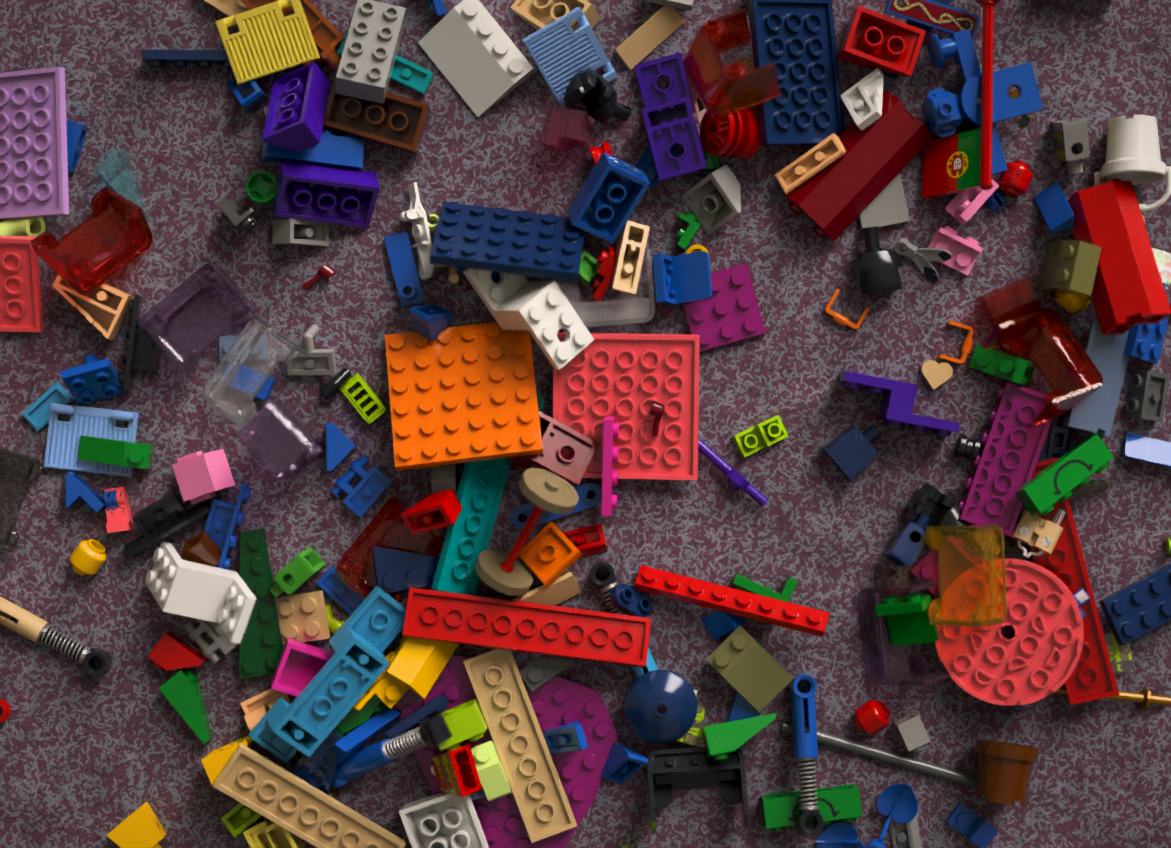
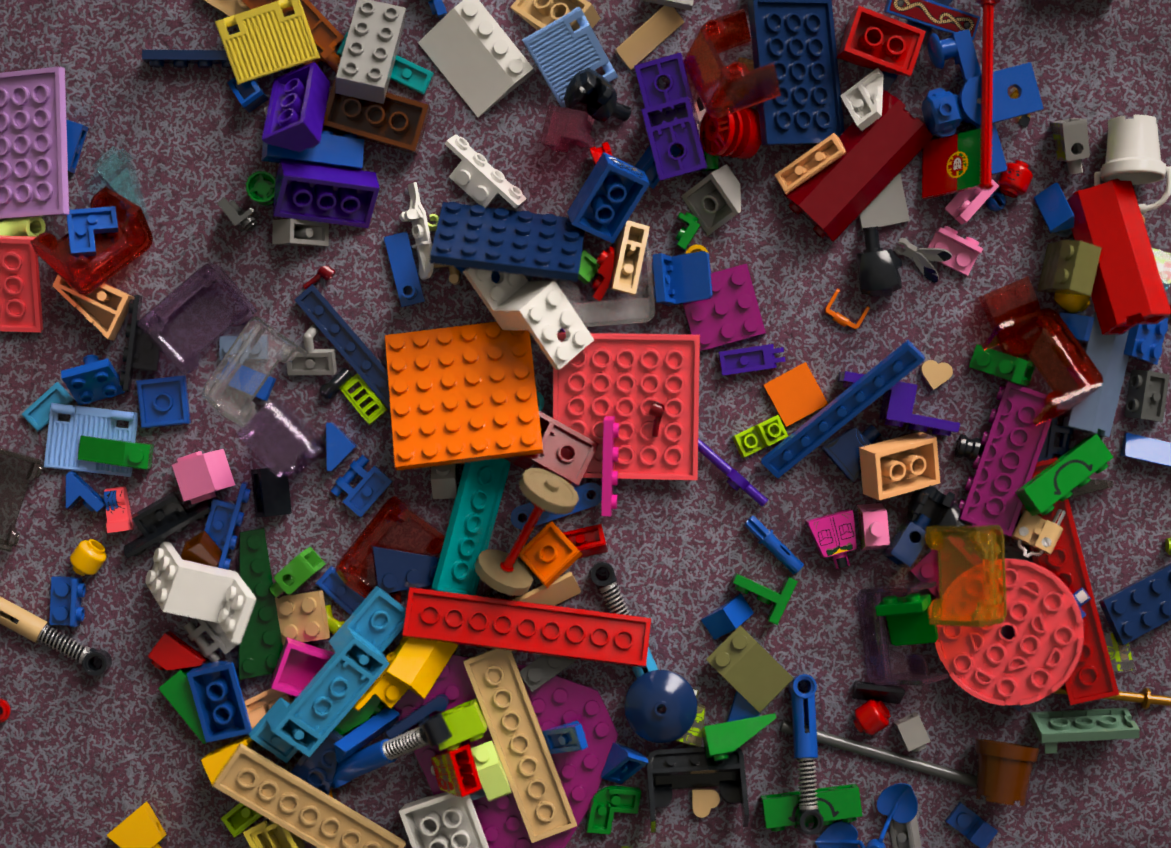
(66, 601): none -> blue bracket
(87, 222): none -> blue plate
(163, 402): none -> blue plate
(219, 700): none -> blue slope
(270, 493): none -> black panel
(346, 341): none -> dark blue plate
(429, 320): blue slope -> none
(433, 512): red slope -> none
(479, 177): none -> white bracket
(608, 801): none -> green plate
(630, 601): dark blue plate -> none
(703, 801): none -> tan tile
(732, 601): red plate -> none
(749, 359): none -> dark purple hinge
(774, 545): none -> blue axle
(795, 394): none -> orange tile
(834, 536): none -> dark pink torso
(843, 409): none -> blue plate
(873, 526): none -> bright pink torso
(883, 693): none -> black slope
(899, 465): none -> light nougat brick
(966, 346): orange piece -> none
(1078, 325): none -> blue slope
(1083, 726): none -> sand green piece

